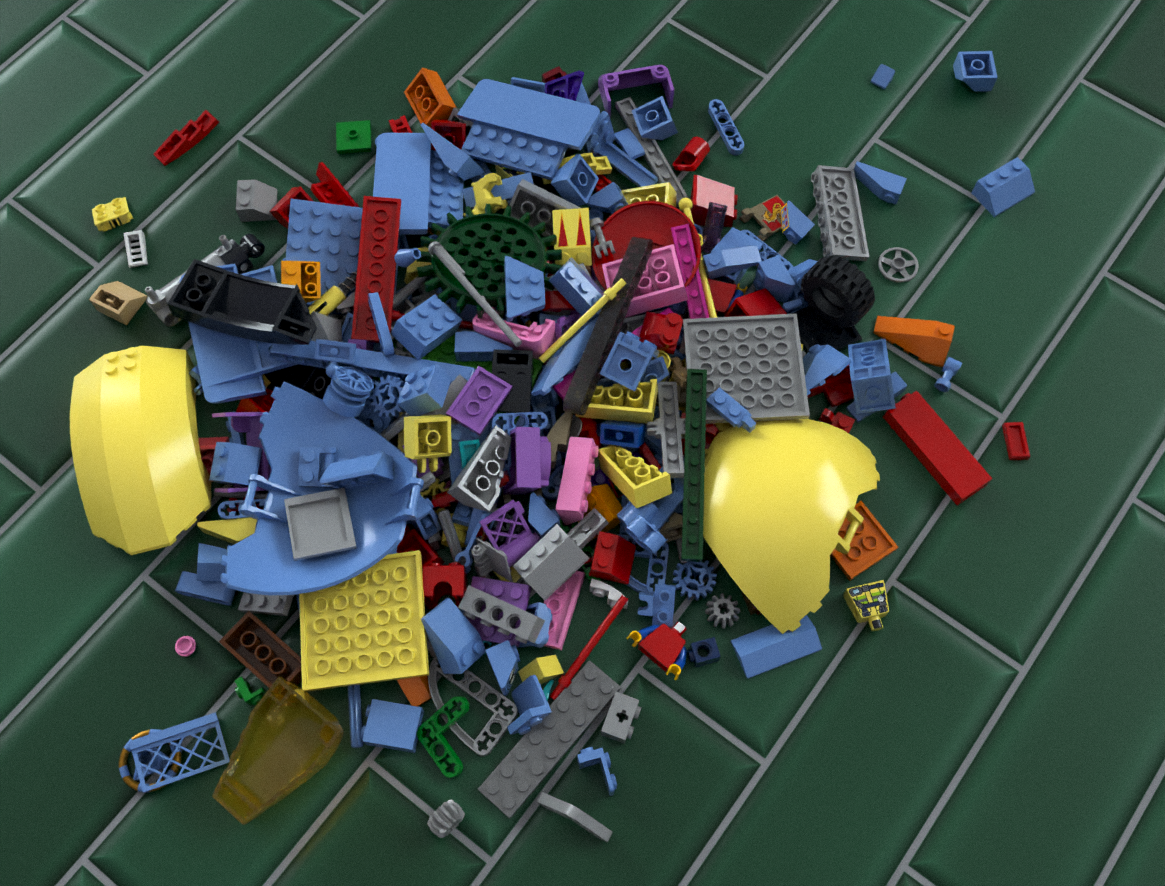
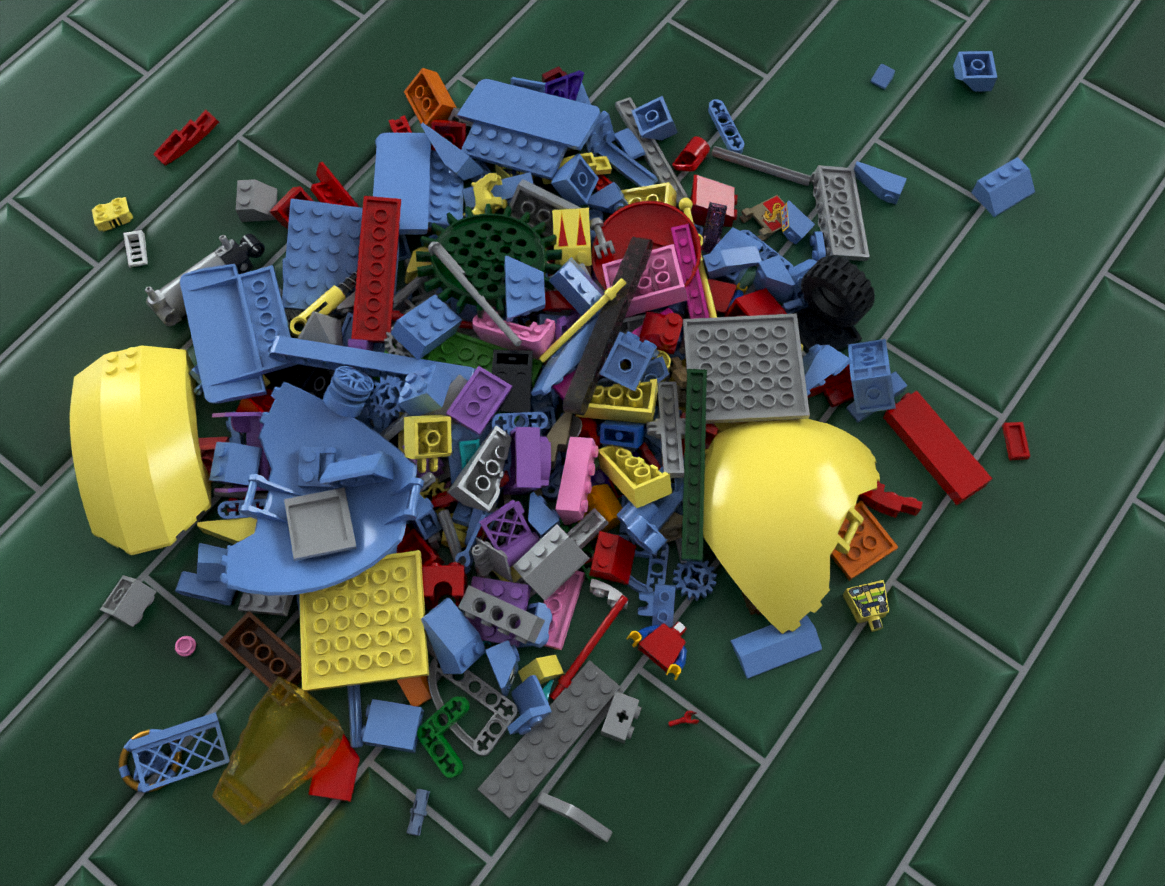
(117, 301): tan slope -> none
(128, 600): none -> light grey slope
(242, 306): black slope -> none
(244, 691): green bracket -> none
(305, 275): light orange slope -> none
(334, 352): medium blue plate -> none
(338, 775): none -> red tile
(353, 137): green plate -> none
(380, 323): medium blue beam -> none
(406, 257): medium blue cone -> none
(418, 812): none -> sand blue pin
(445, 818): light grey gear -> none
(476, 347): medium blue slope -> none
(591, 757): medium blue bracket -> none
(634, 78): medium lavender windscreen -> none
(687, 718): none -> red hand
(710, 646): dark blue brick -> none
(728, 616): light grey gear -> none
(730, 410): medium blue hinge -> none
(761, 165): none -> light grey axle
(817, 242): none -> medium blue plate
(840, 420): red plate -> none
(889, 502): none -> red slope
(898, 265): light grey wheel -> none
(923, 338): orange wedge -> none
(950, 369): medium blue leg -> none

